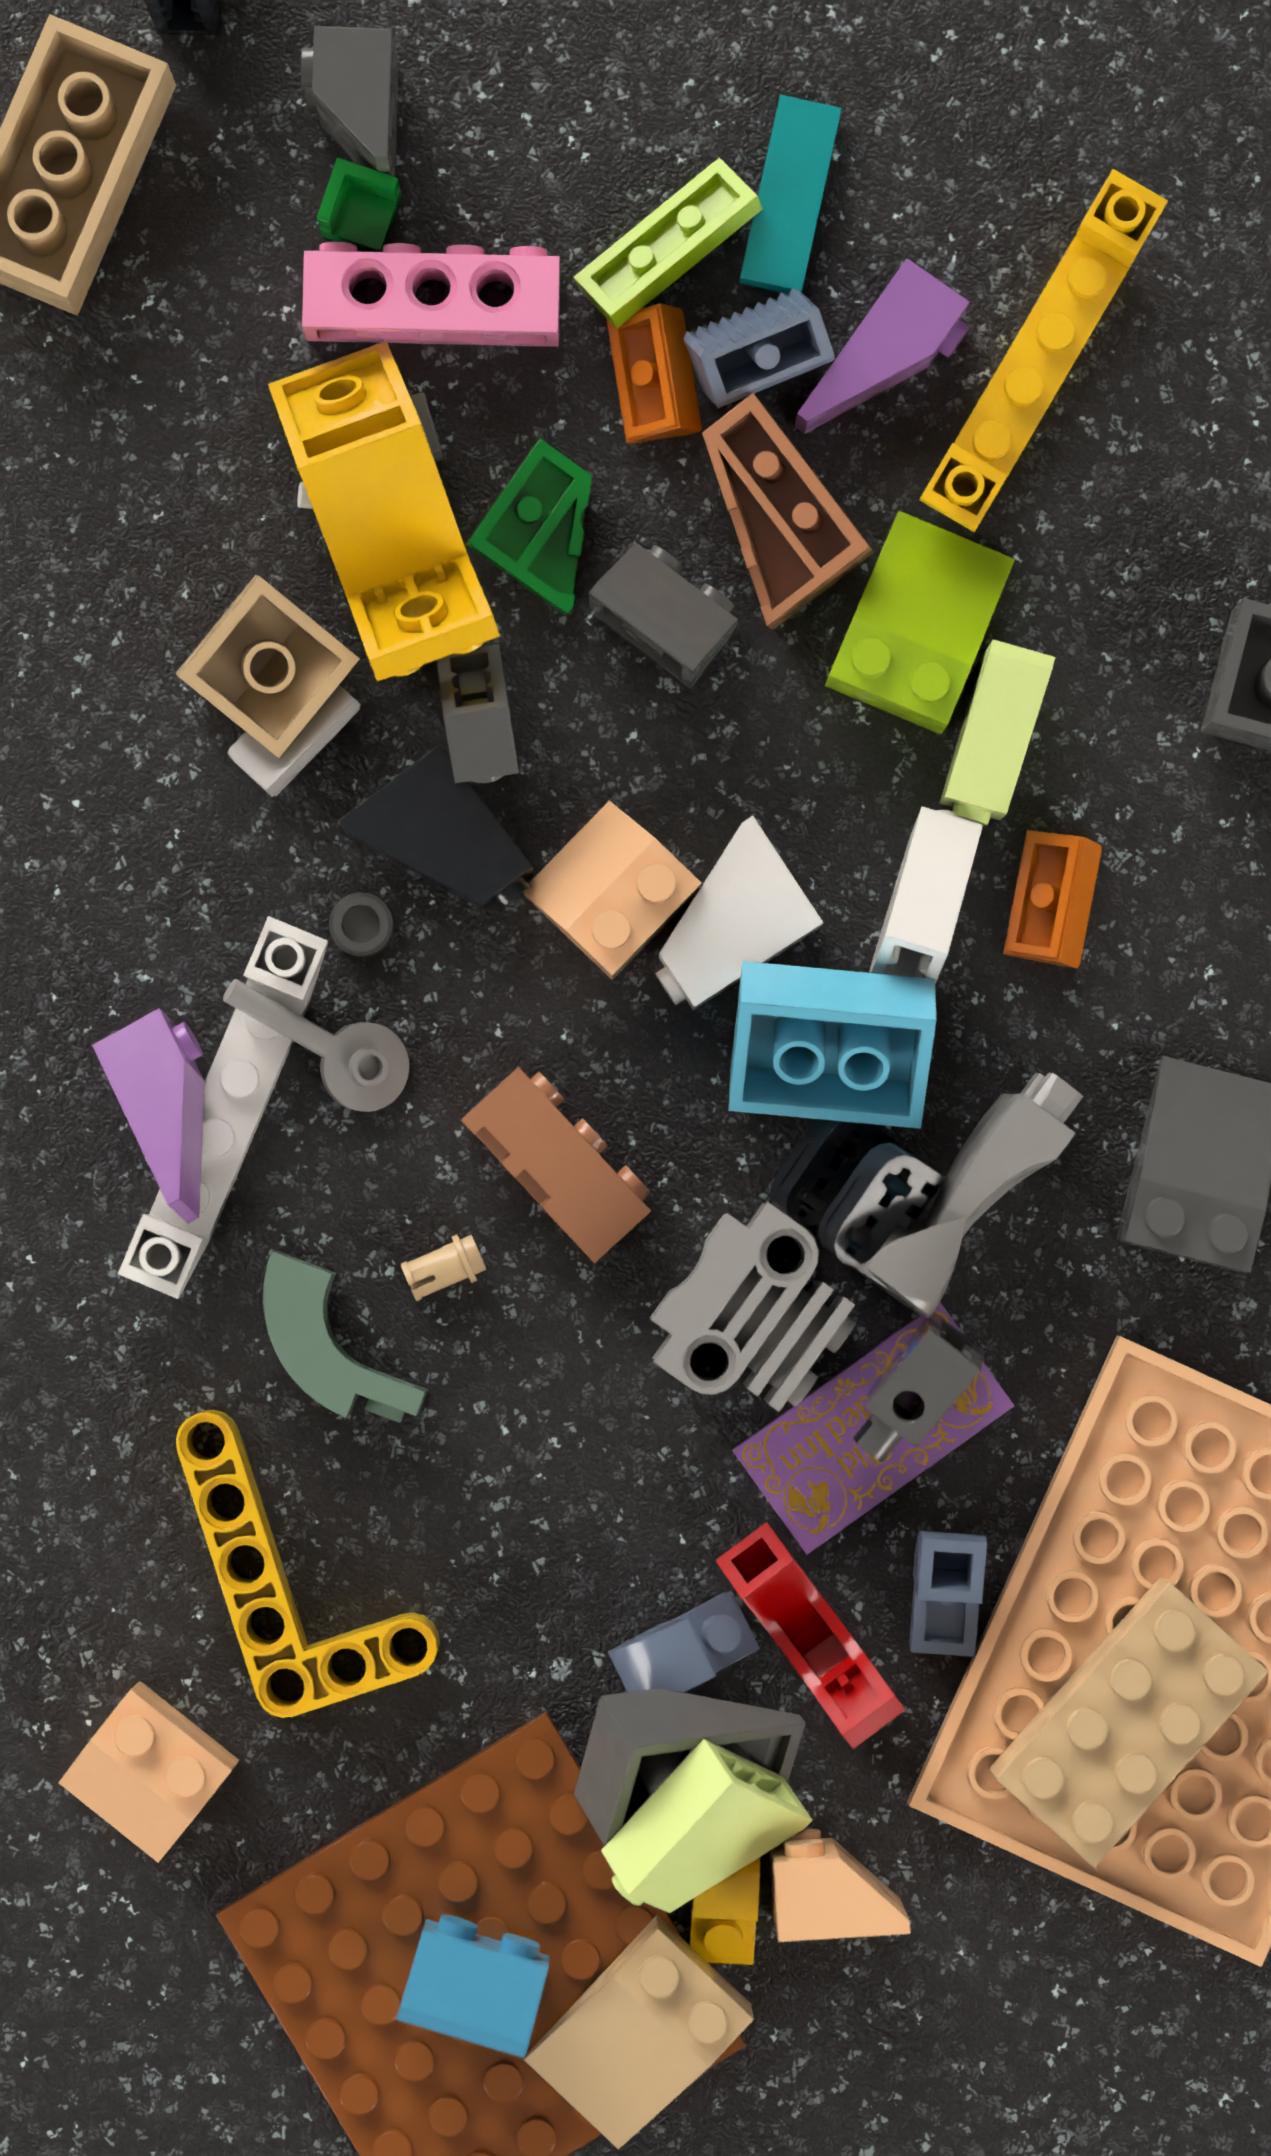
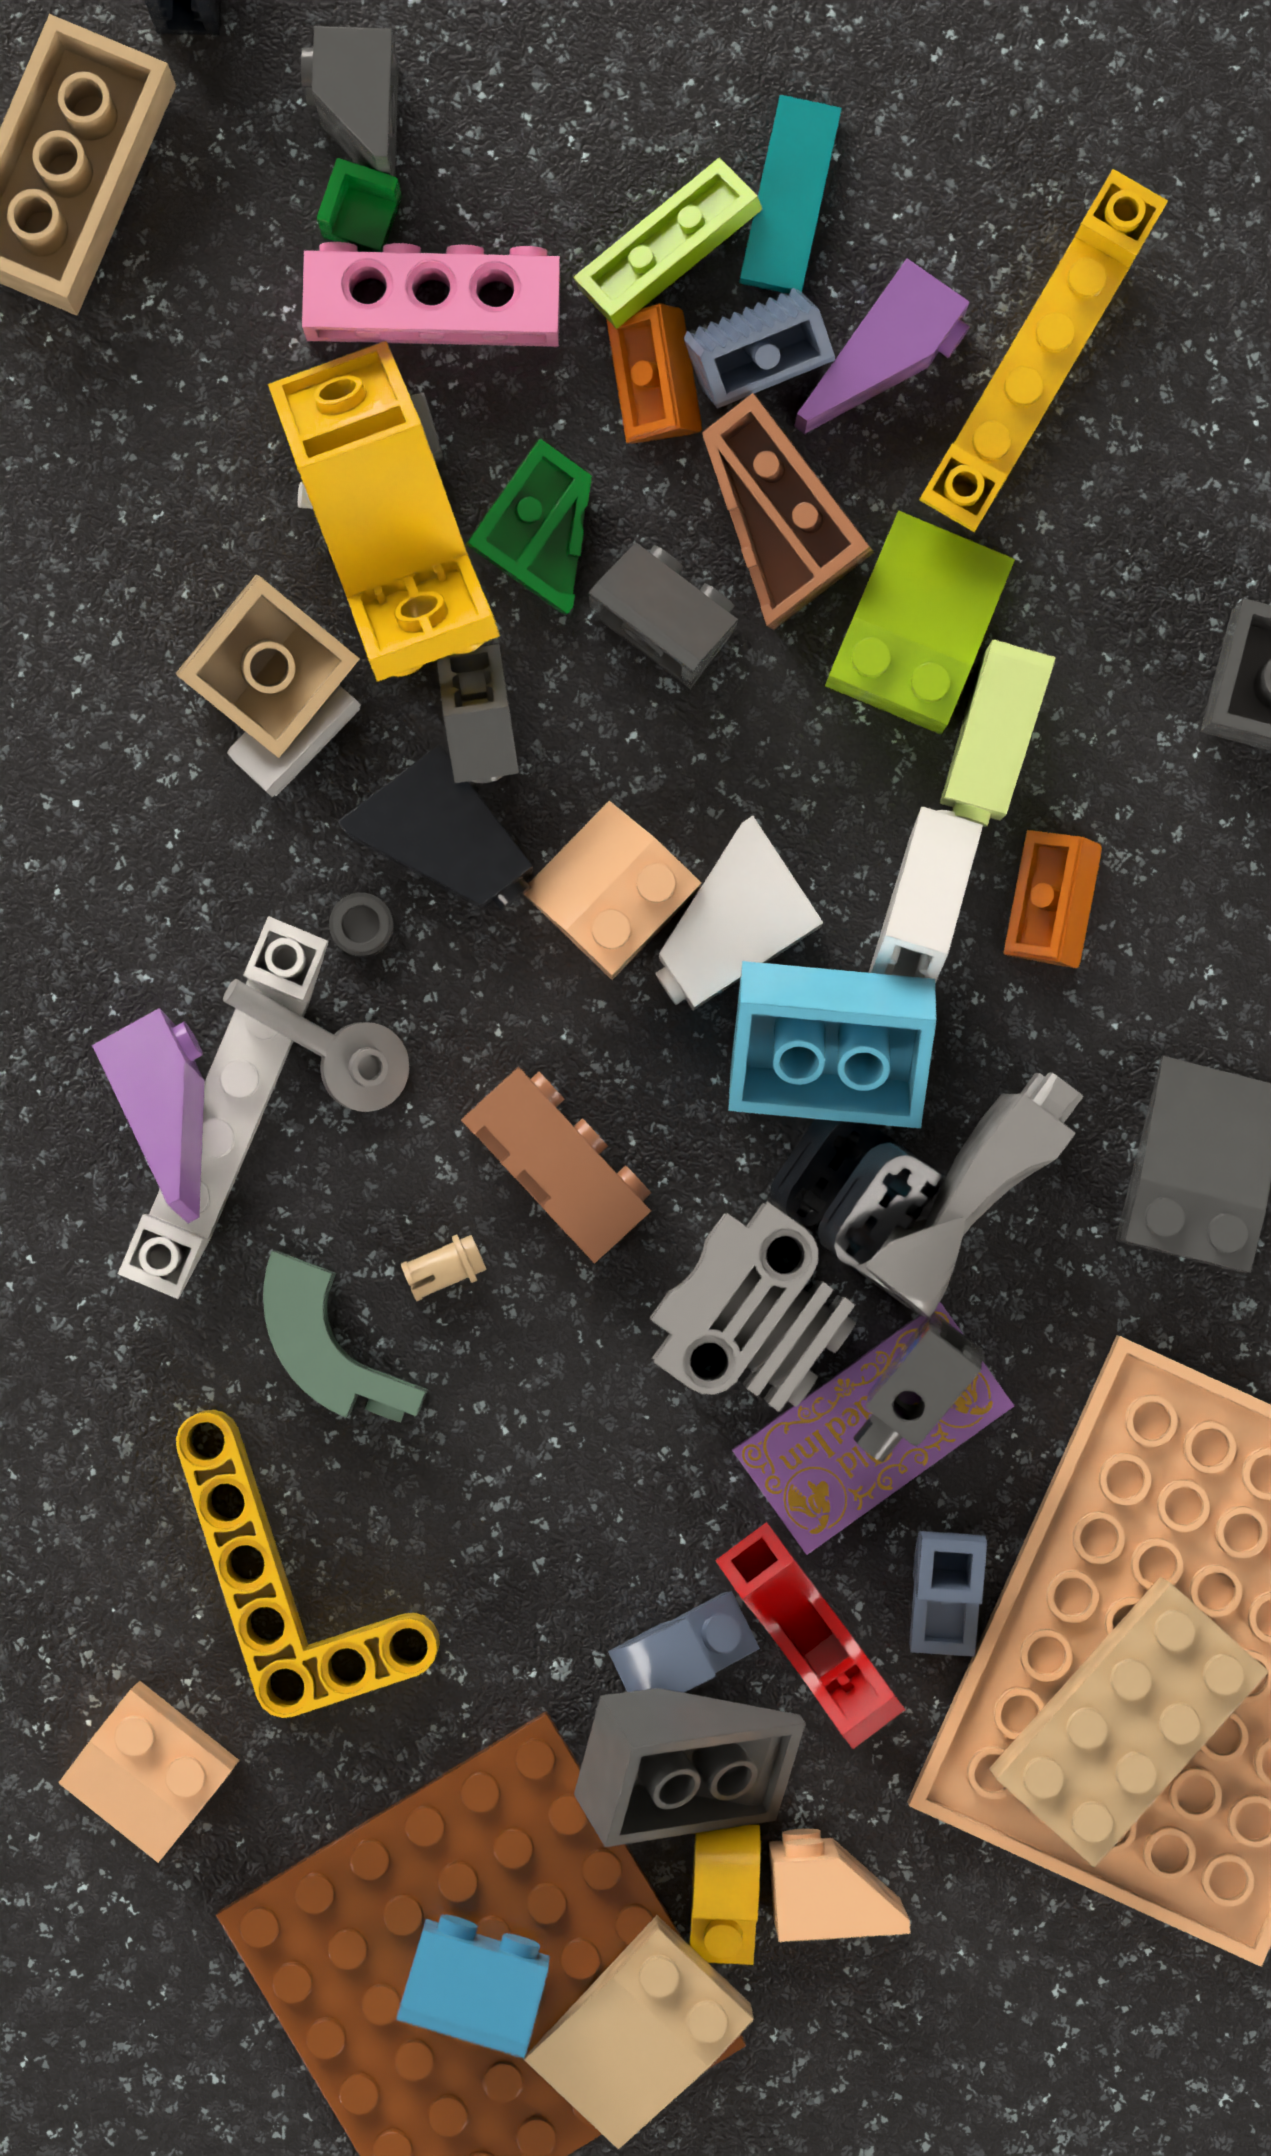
(702, 1828): yellowish green slope -> none

